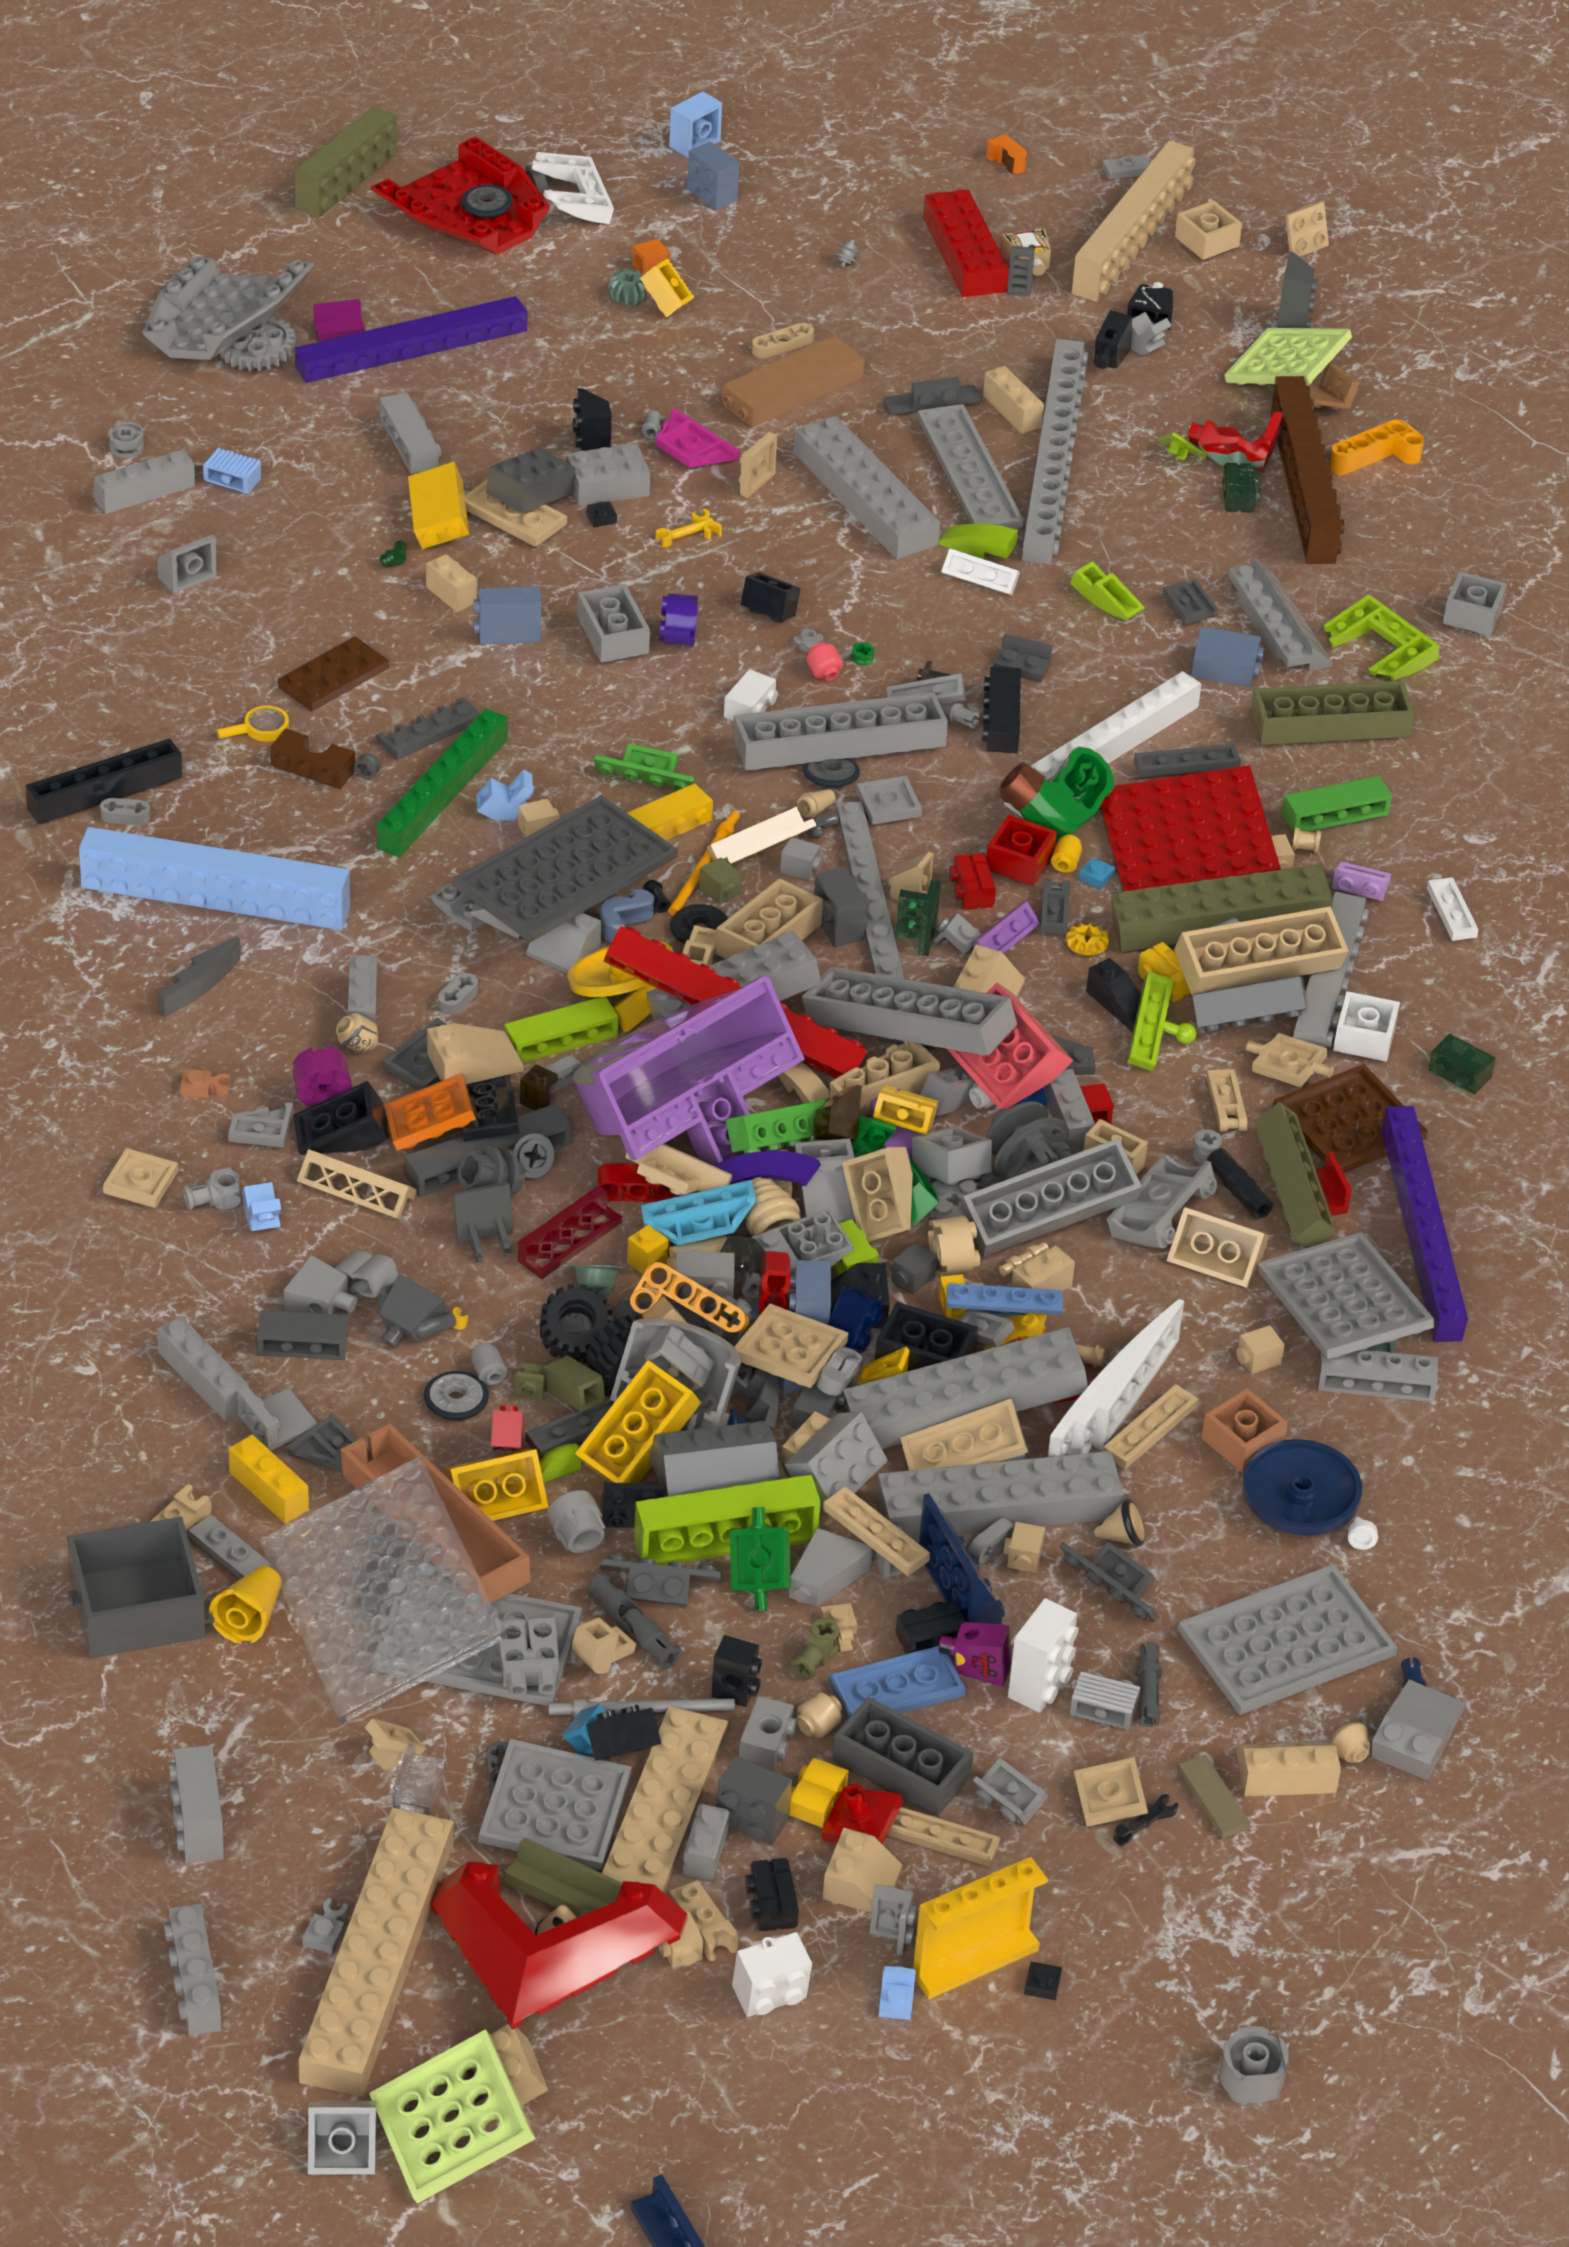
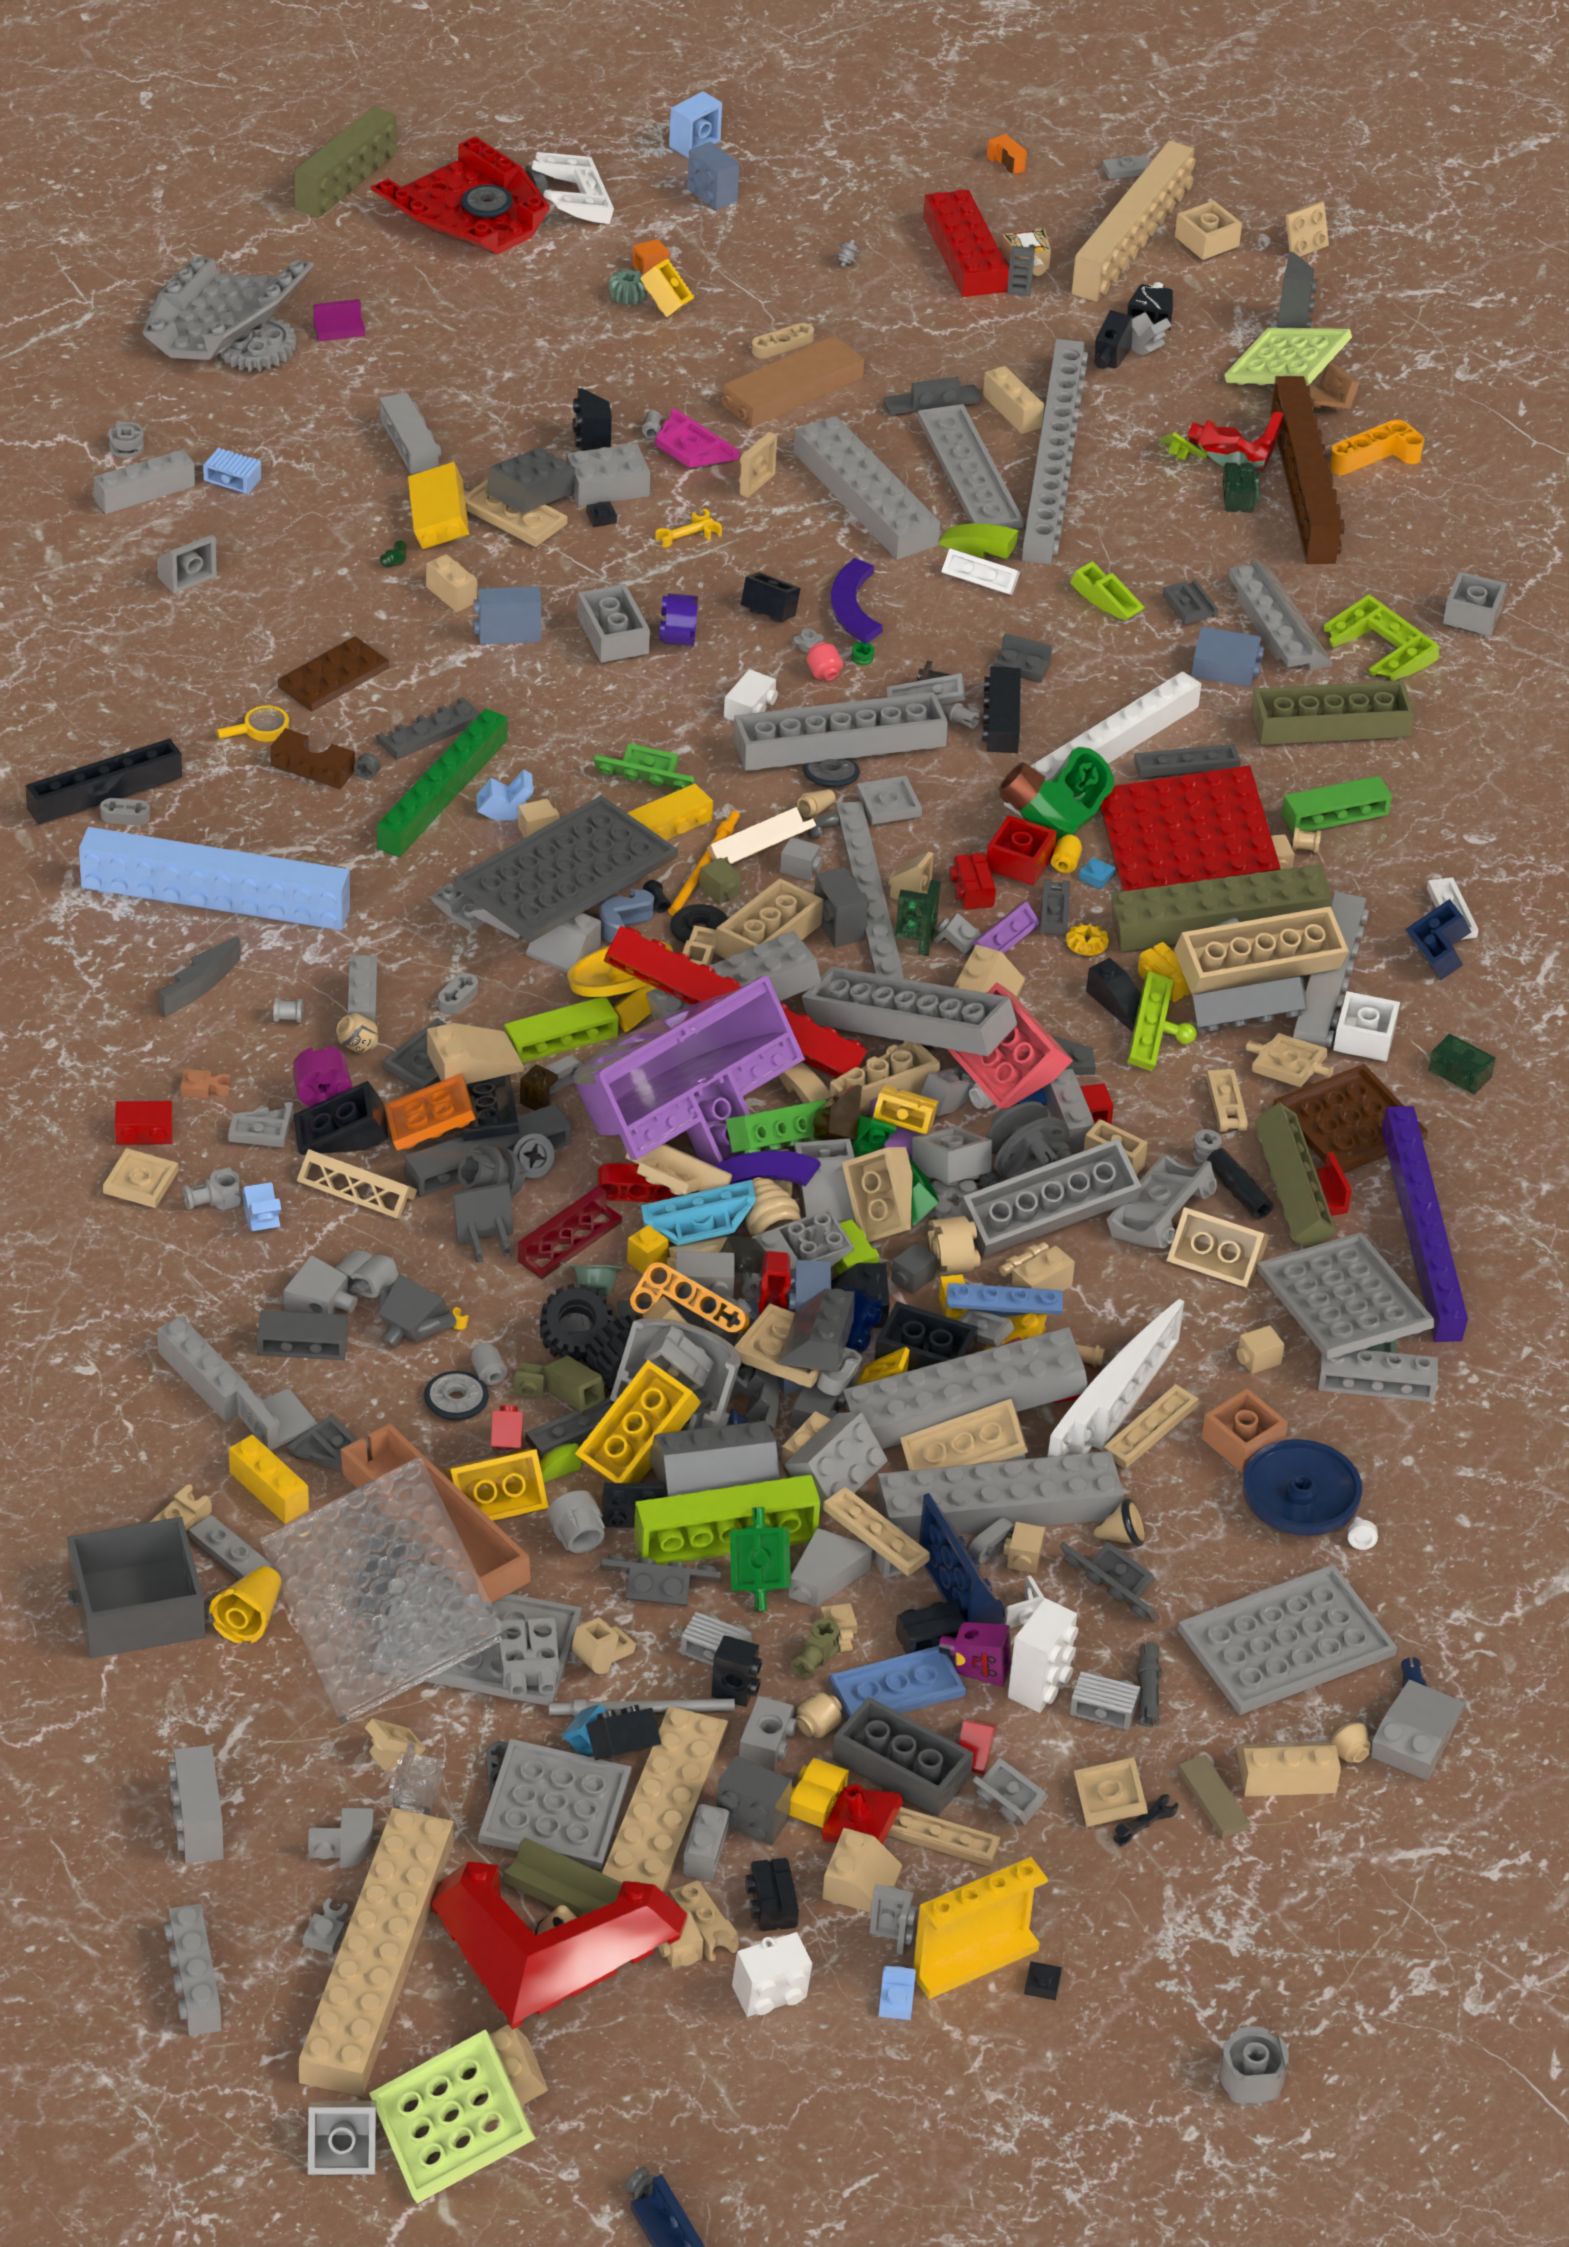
(143, 1122): none -> red brick
(288, 1010): none -> light grey bush
(349, 1843): none -> light grey brick
(410, 339): dark purple brick -> none
(640, 2183): none -> dark grey bush
(646, 1632): dark grey piece -> none
(705, 1634): none -> light grey brick
(820, 1331): none -> dark grey slope
(845, 601): none -> dark purple tile
(978, 1738): none -> slope
(1020, 1612): none -> white bracket
(1361, 881): lavender bracket -> none
(1436, 934): none -> dark blue brick

